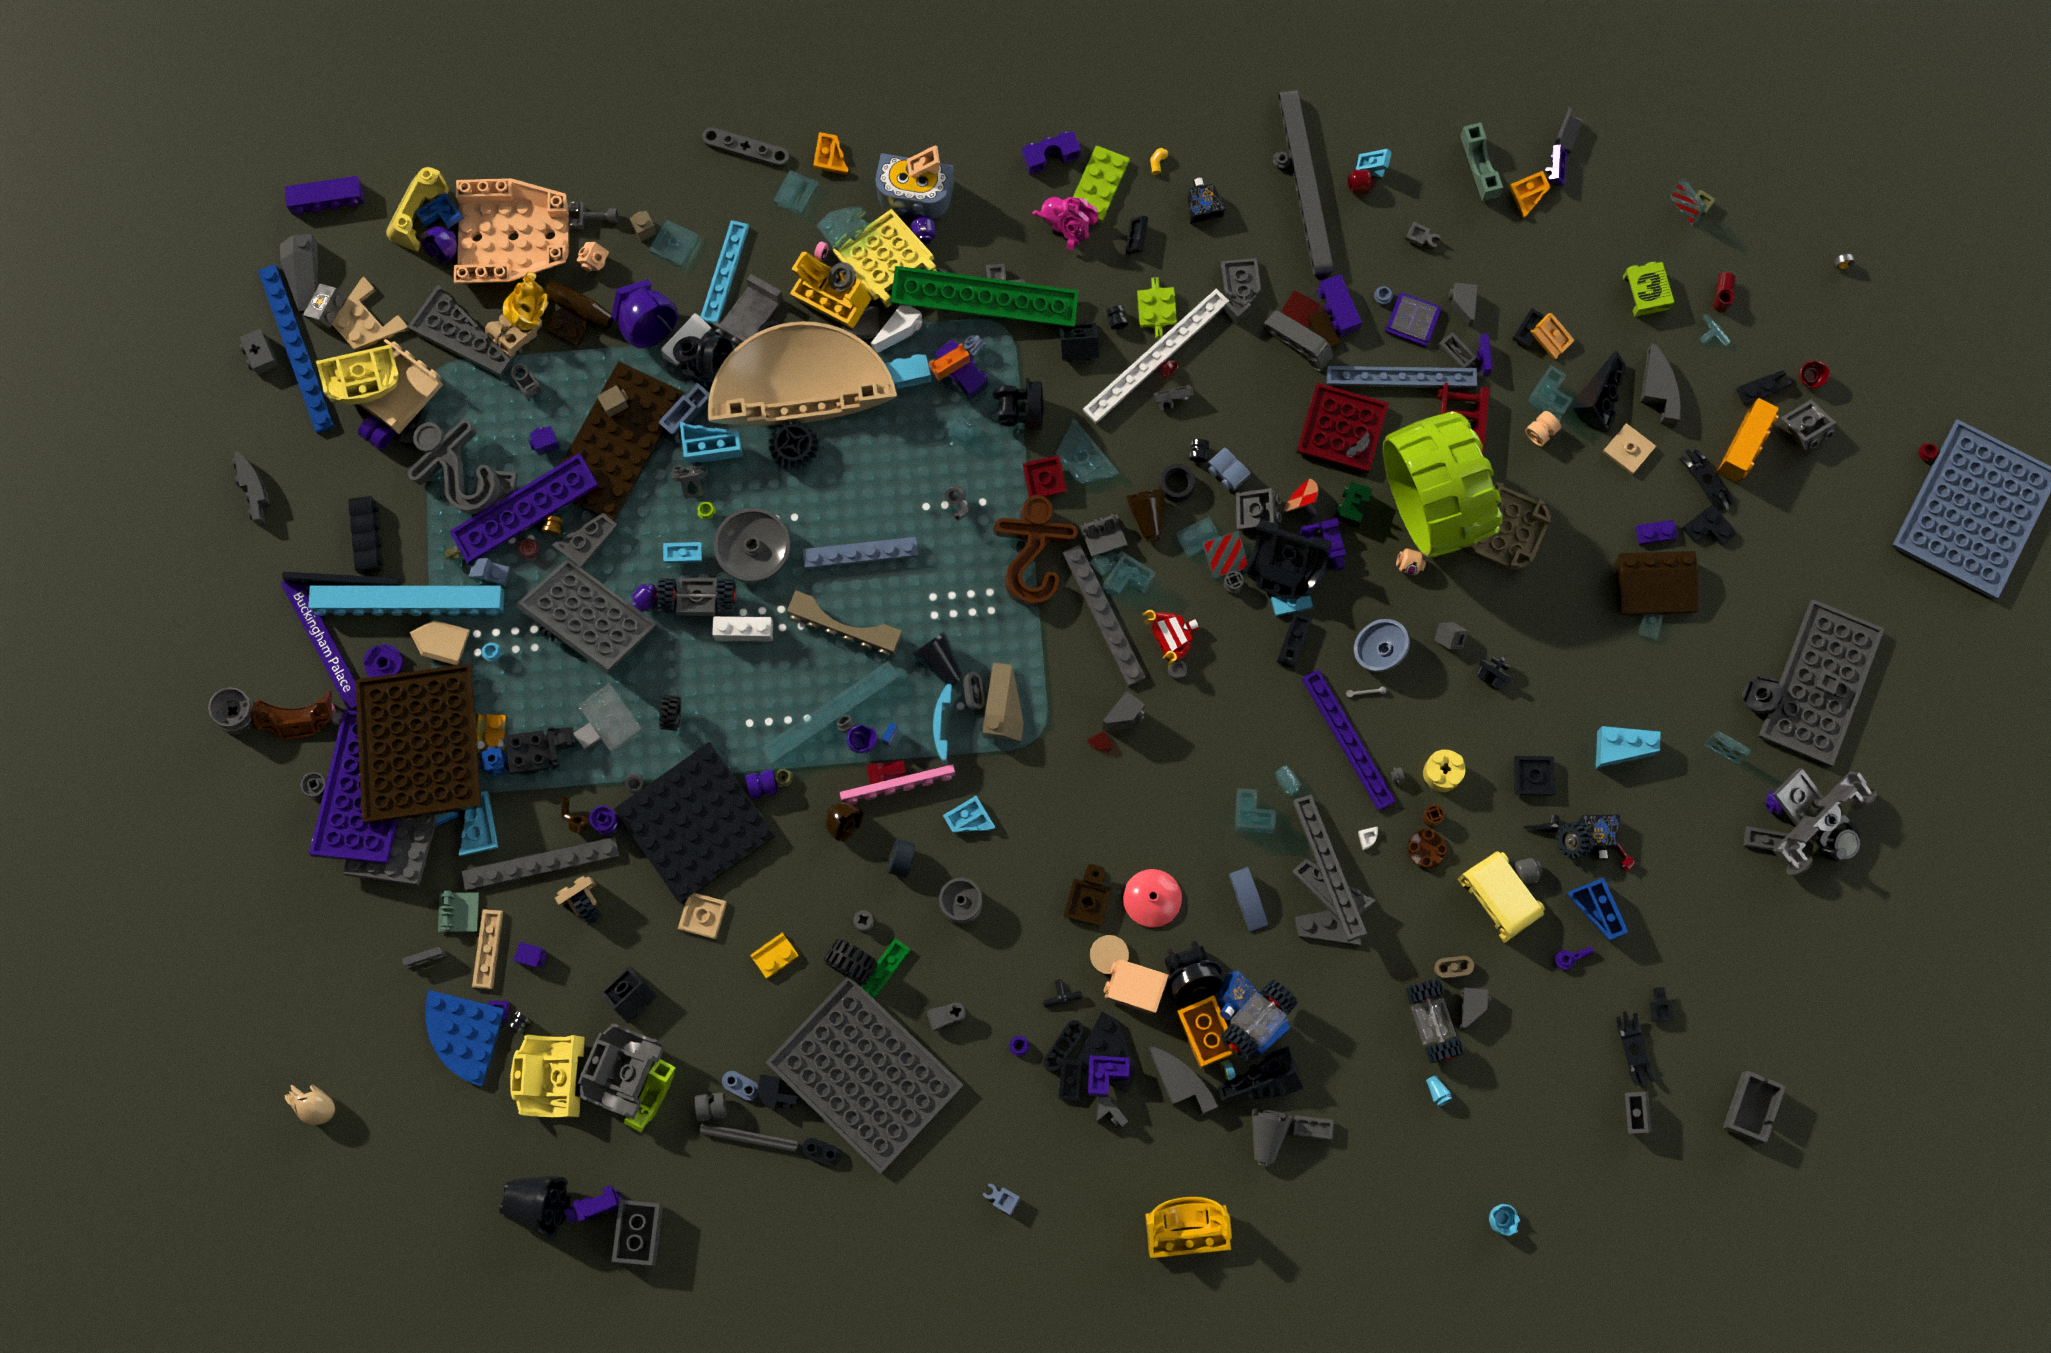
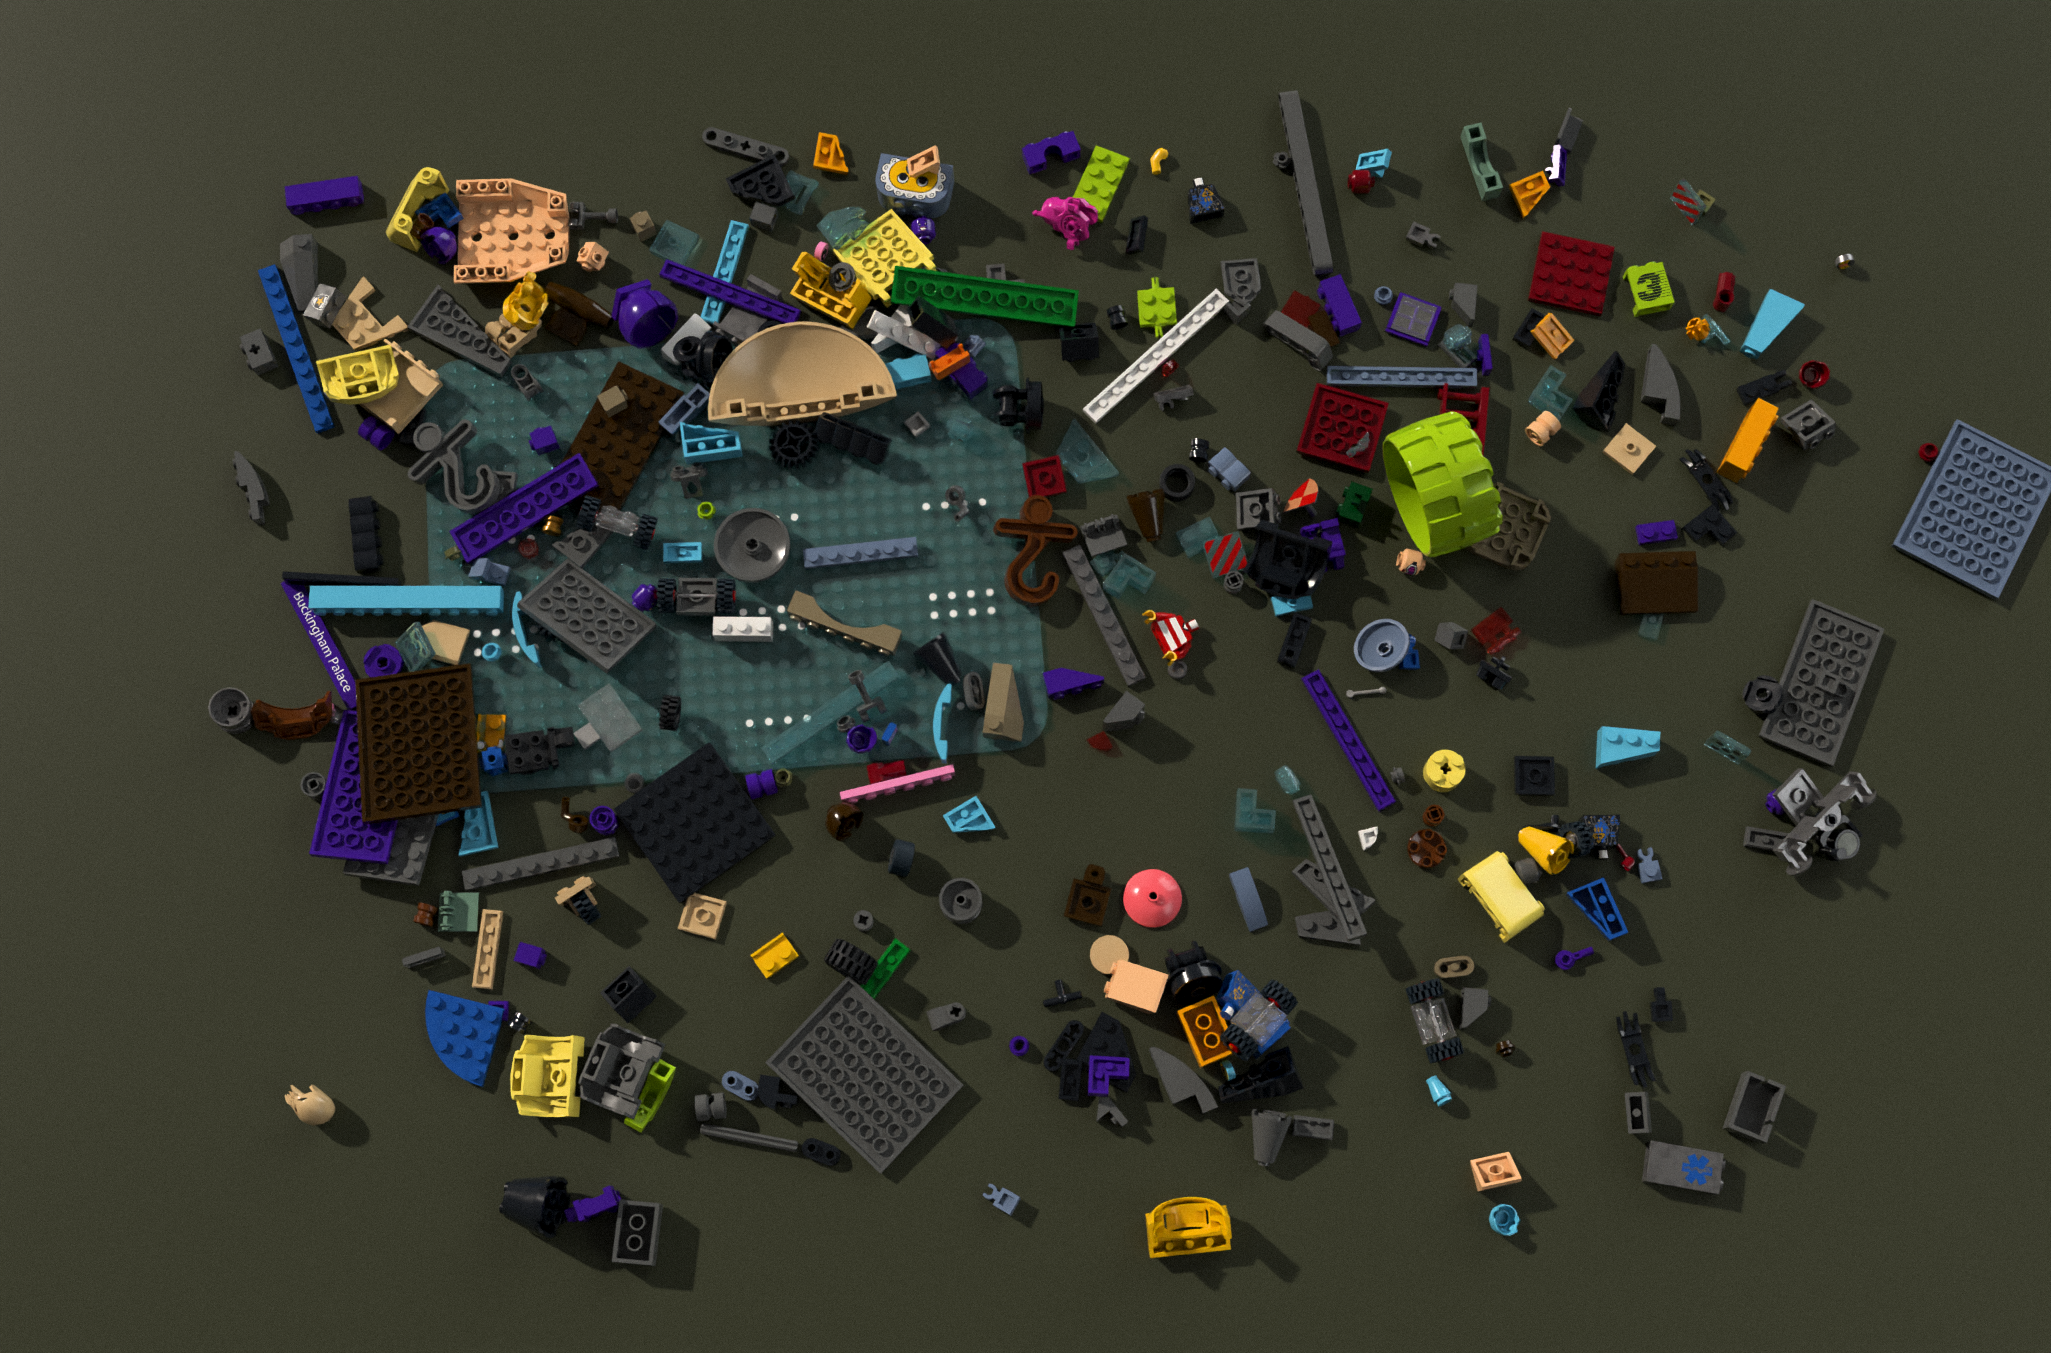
(415, 647): none -> clear light blue tile
(421, 224): none -> reddish brown wheel
(425, 914): none -> reddish brown wheel
(530, 650): none -> medium azure slope
(617, 521): none -> plate
(729, 293): none -> dark purple tile
(762, 183): none -> black plate
(763, 217): none -> dark grey panel
(850, 437): none -> black brick
(856, 678): none -> dark grey bar
(903, 334): none -> white plate
(917, 424): none -> light grey tile
(932, 322): none -> black brick
(1066, 681): none -> dark purple slope
(1411, 660): none -> blue plate
(1457, 337): none -> clear light blue head
(1493, 625): none -> clear red plate
(1494, 1171): none -> light nougat slope
(1505, 1048): none -> dark brown plate
(1546, 848): none -> yellow cone
(1571, 273): none -> dark red plate
(1648, 869): none -> sand blue plate
(1683, 1167): none -> flat silver panel
(1697, 329): none -> light orange gear
(1772, 318): none -> medium azure slope

